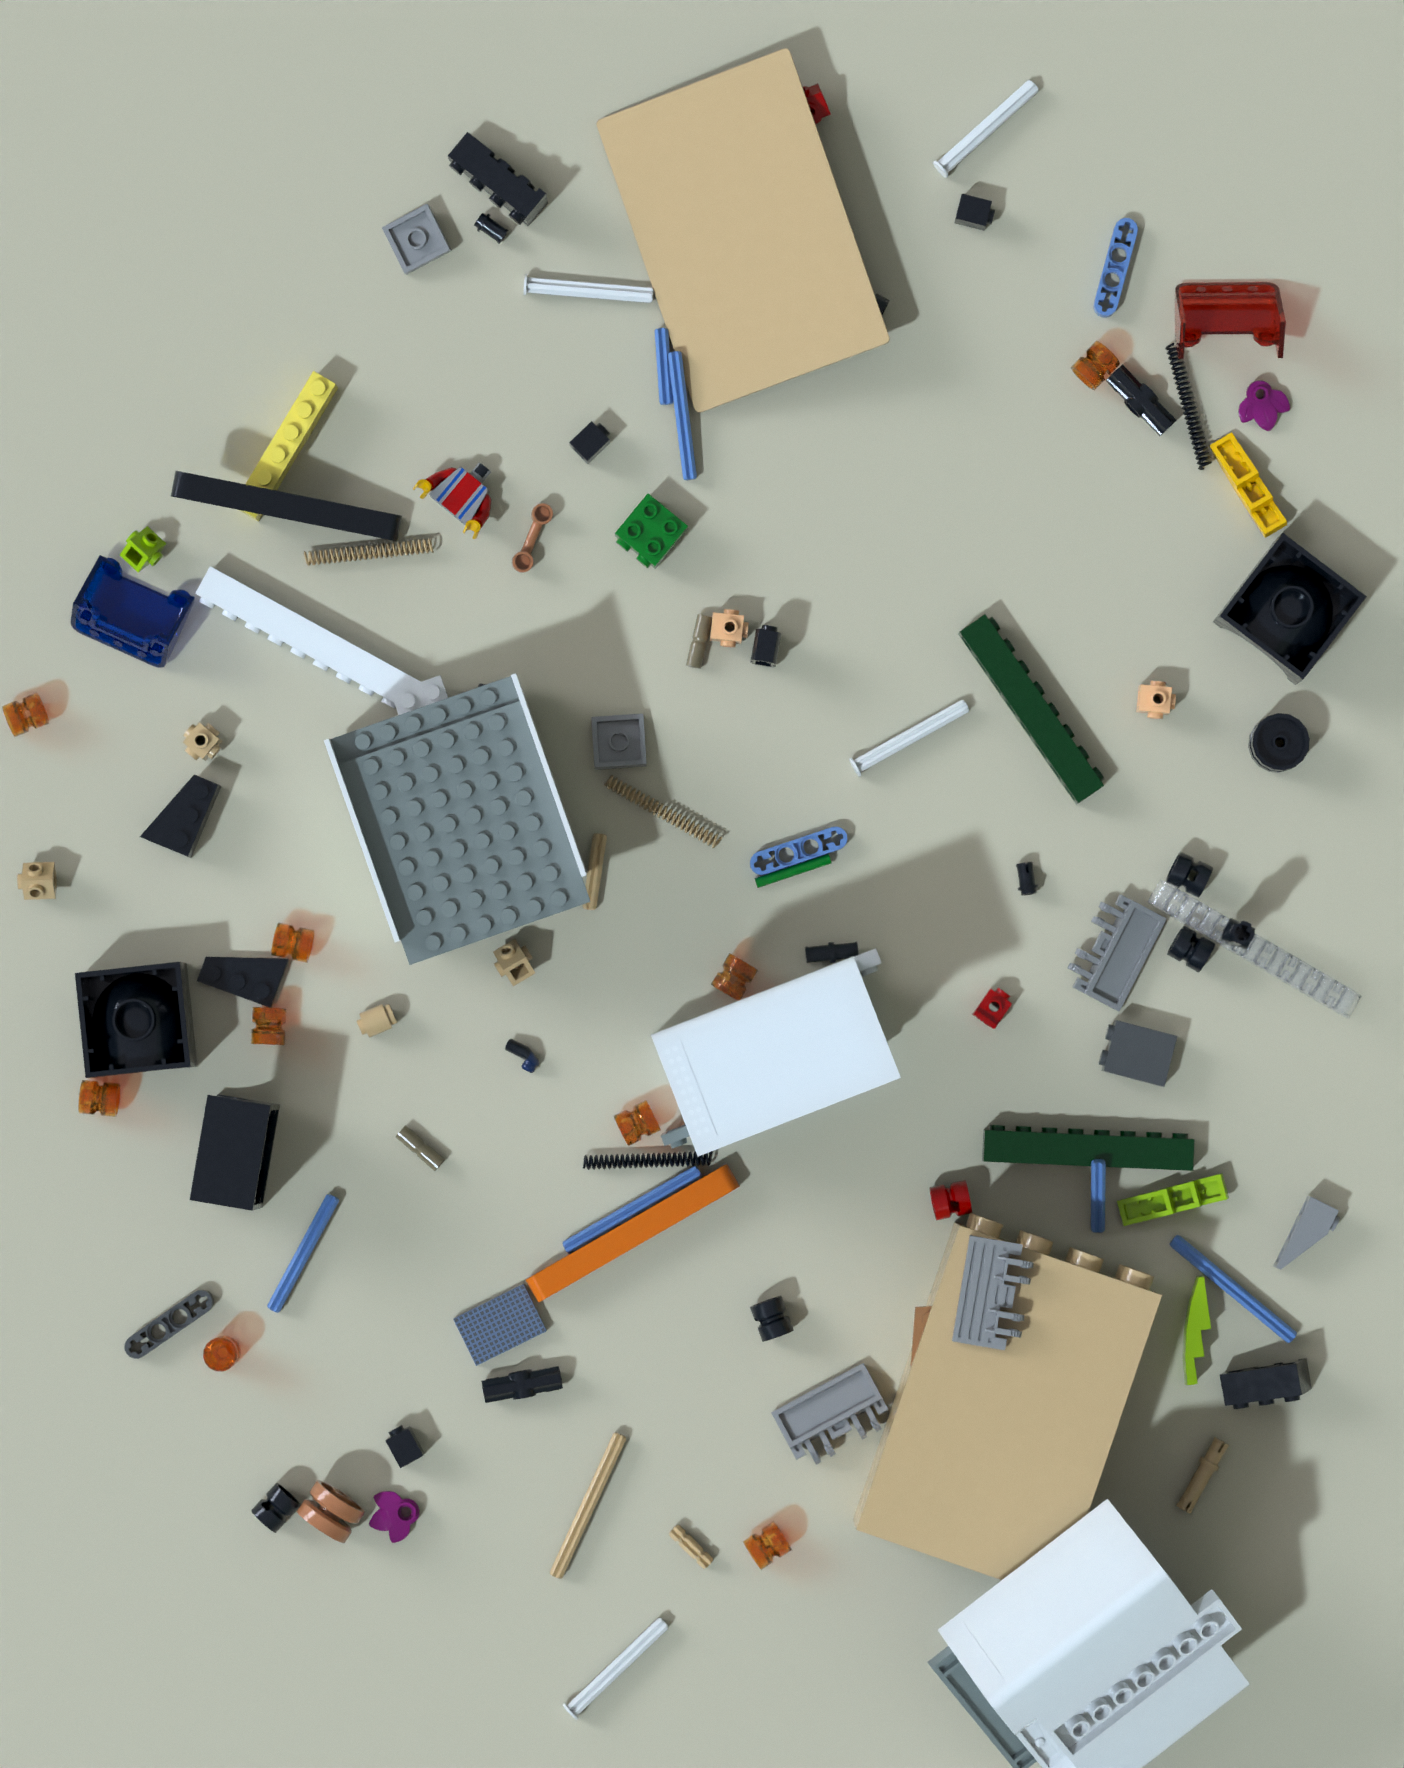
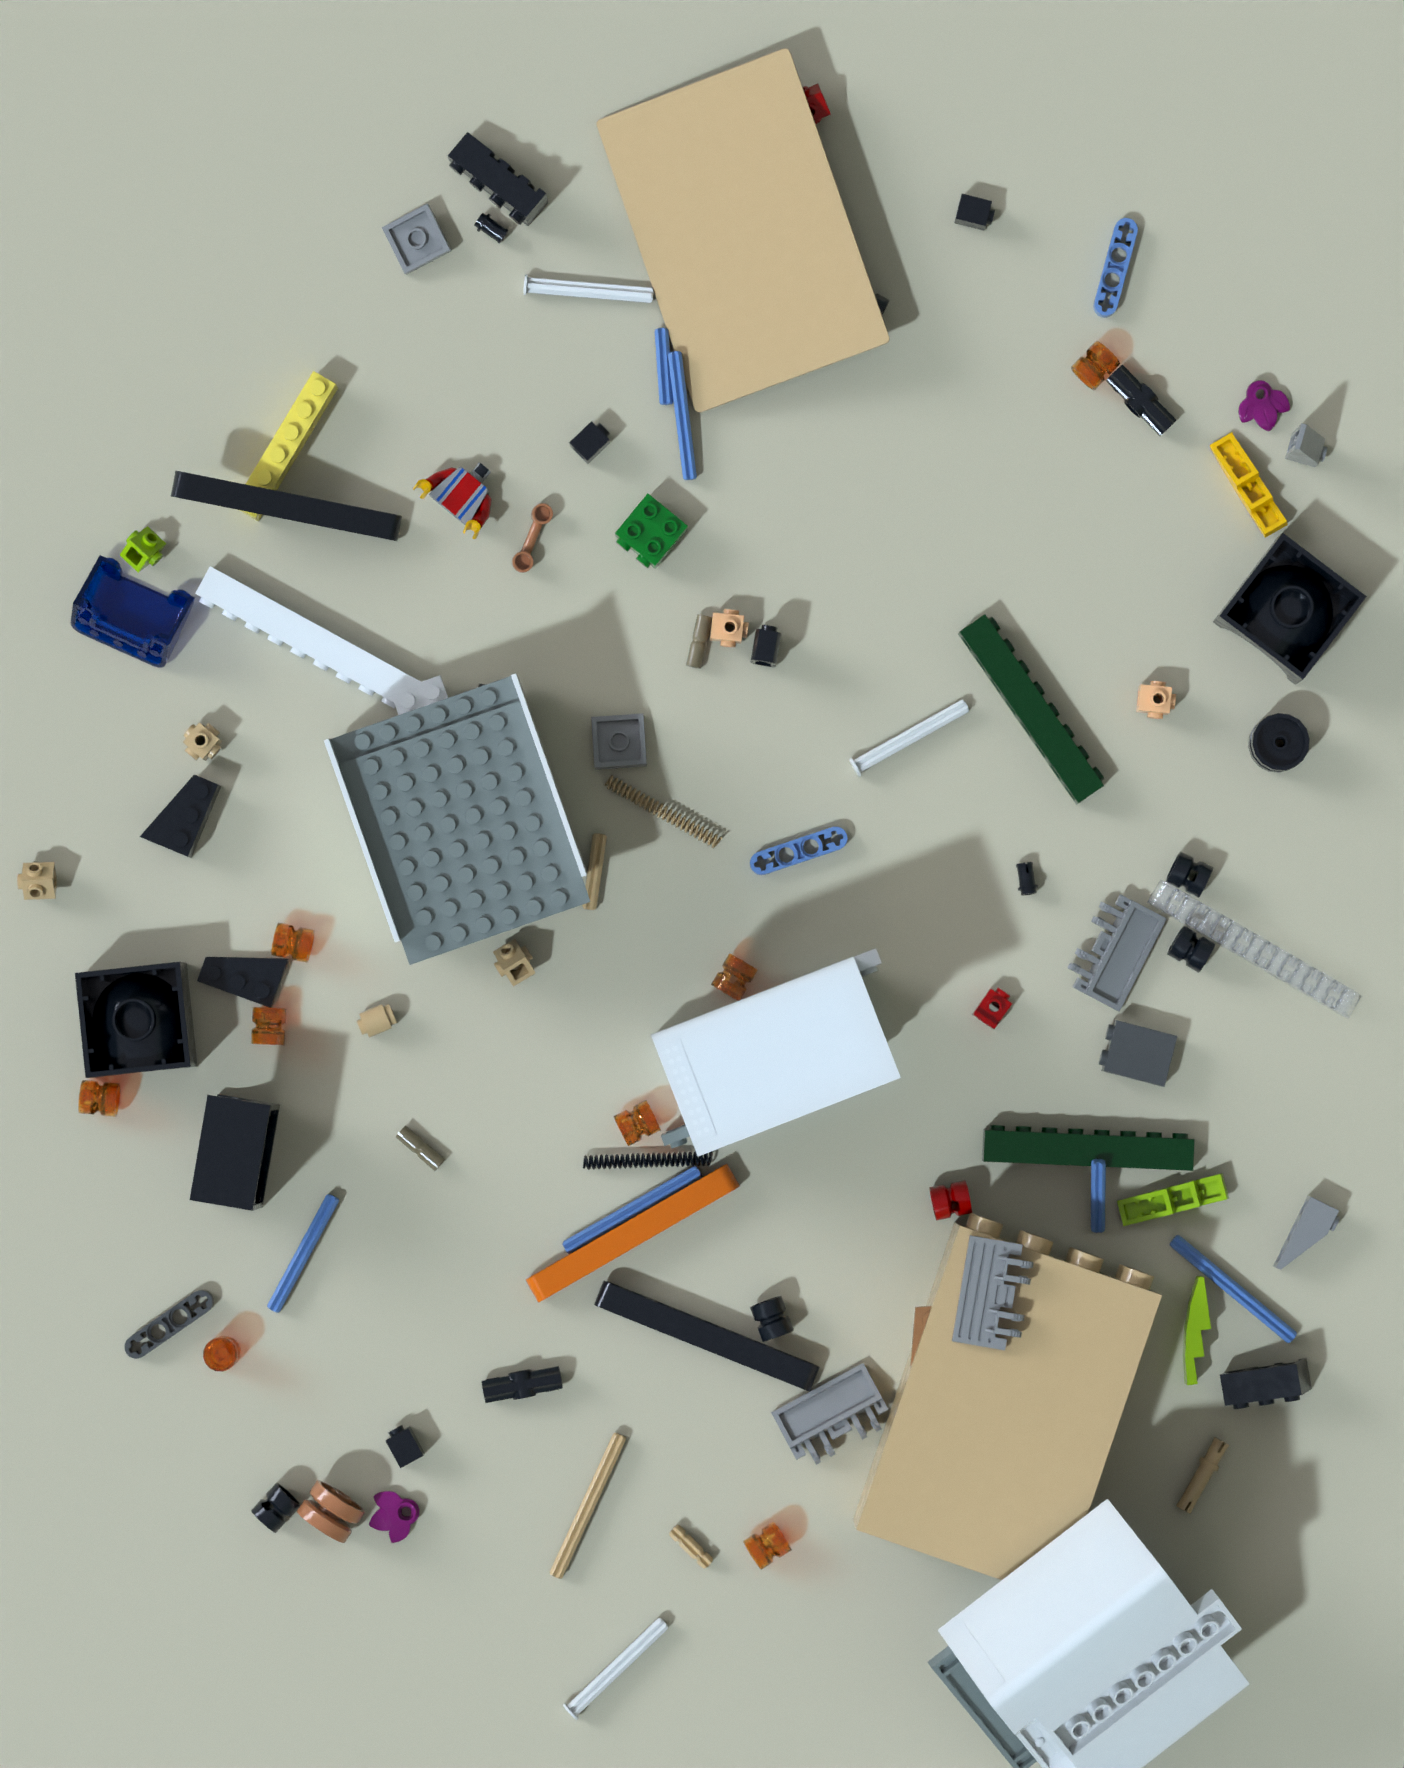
(17, 718): clear orange wheel -> none
(370, 554): tan piece -> none
(500, 1324): sand blue tile -> none
(523, 1052): arm -> none
(706, 1335): none -> black beam
(793, 870): green bar -> none
(831, 952): black pin -> none
(985, 128): white axle -> none
(1201, 459): black piece -> none
(1229, 309): clear red windscreen -> none
(1238, 933): black piece -> none
(1306, 446): none -> light grey slope

